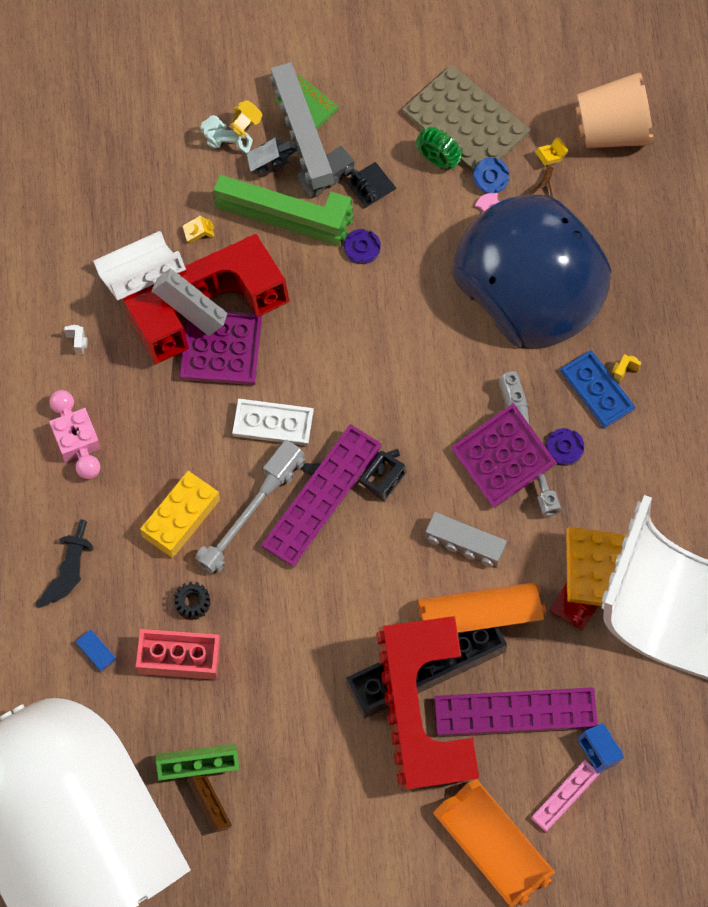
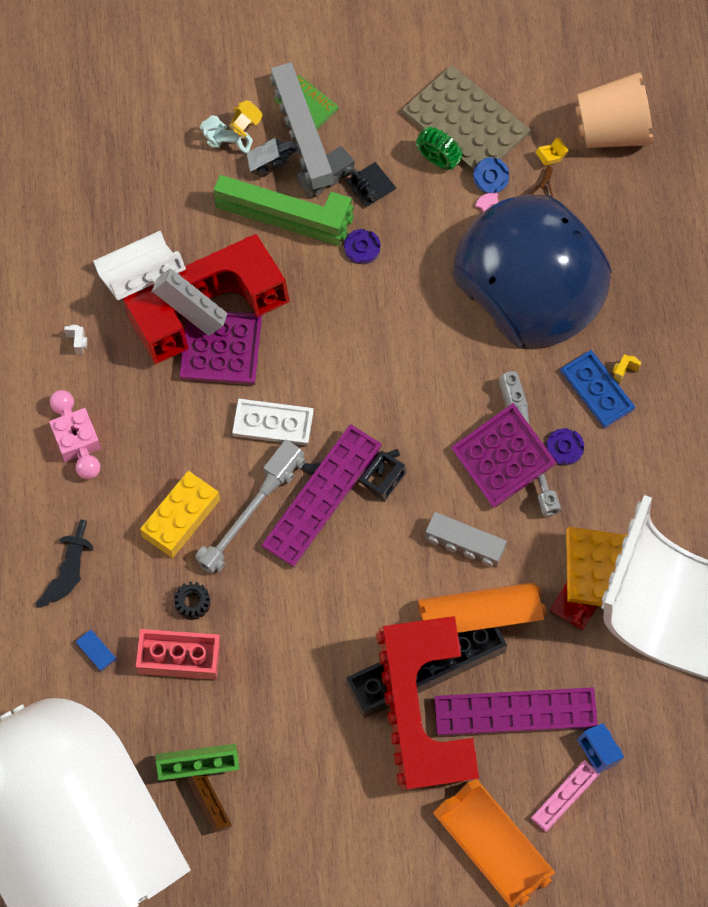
(198, 228): yellow bracket -> none

